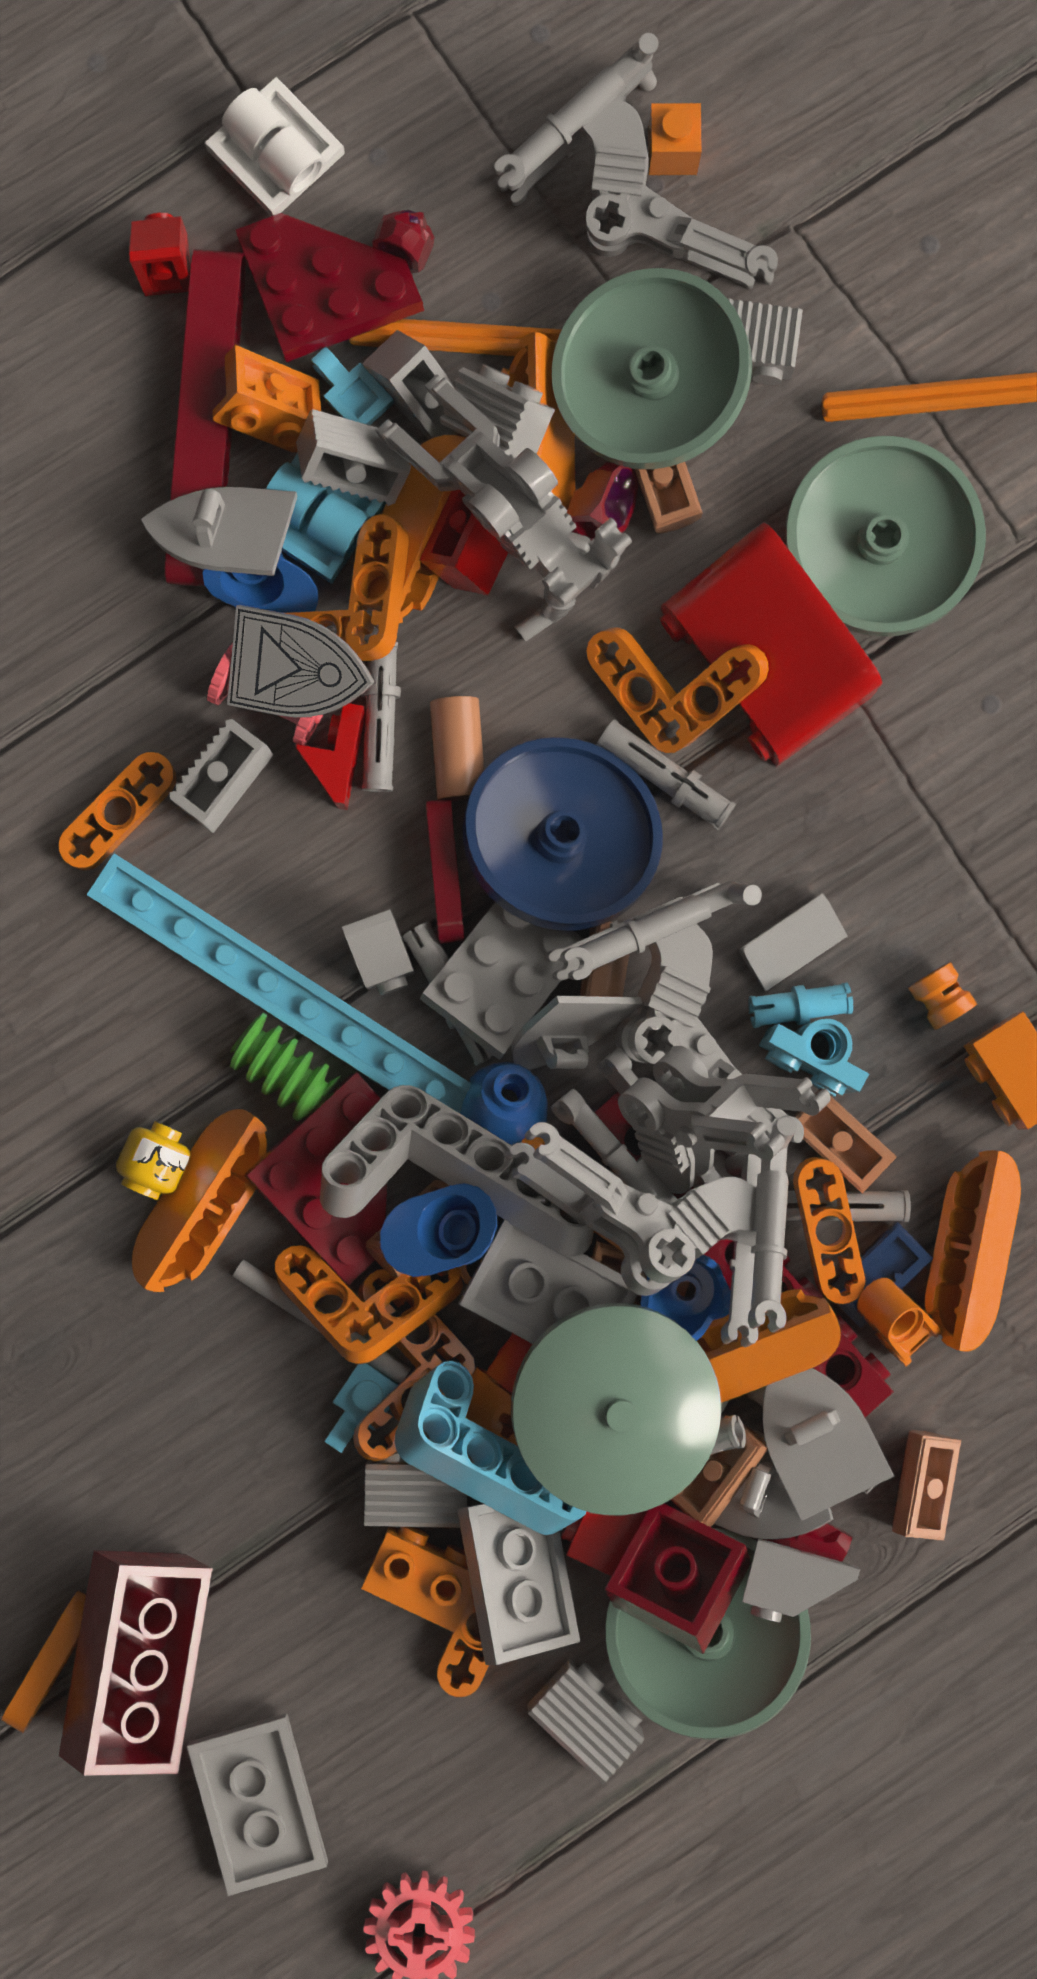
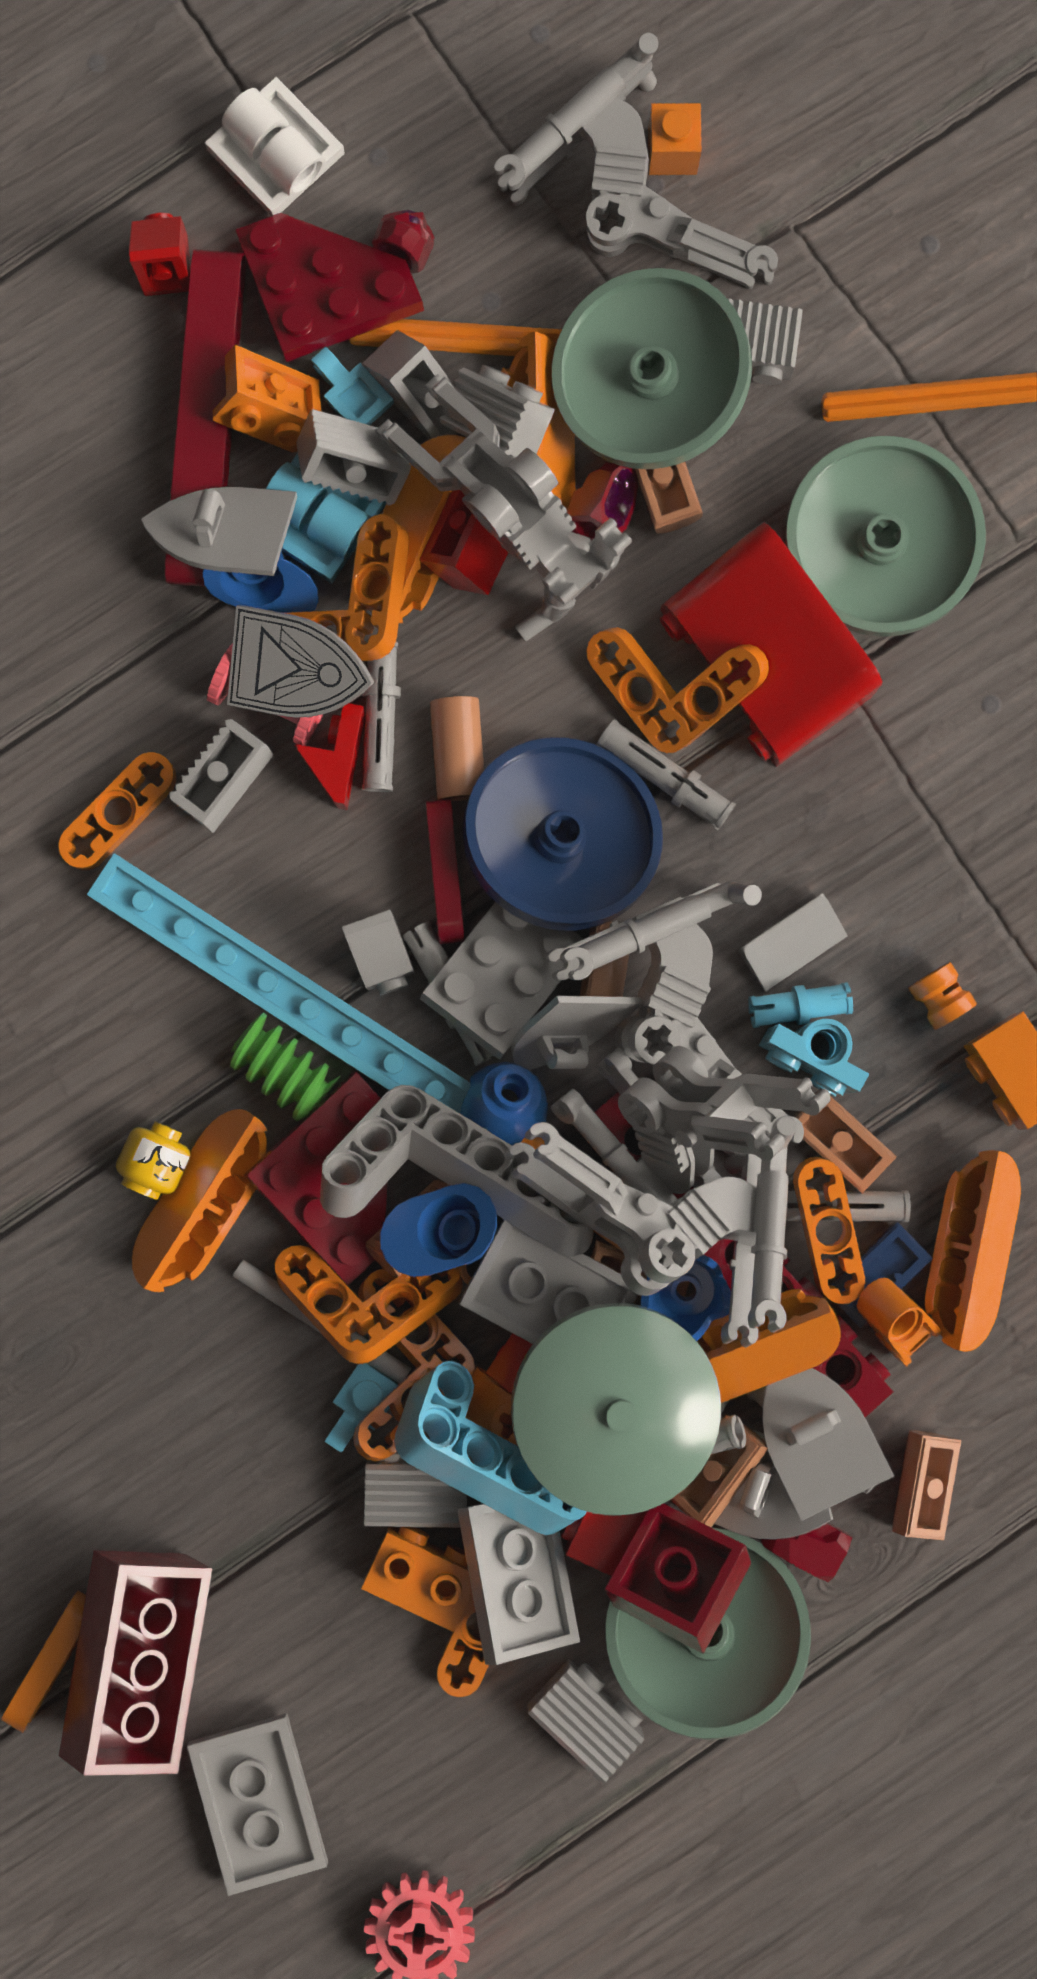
(792, 1580): light grey slope -> none

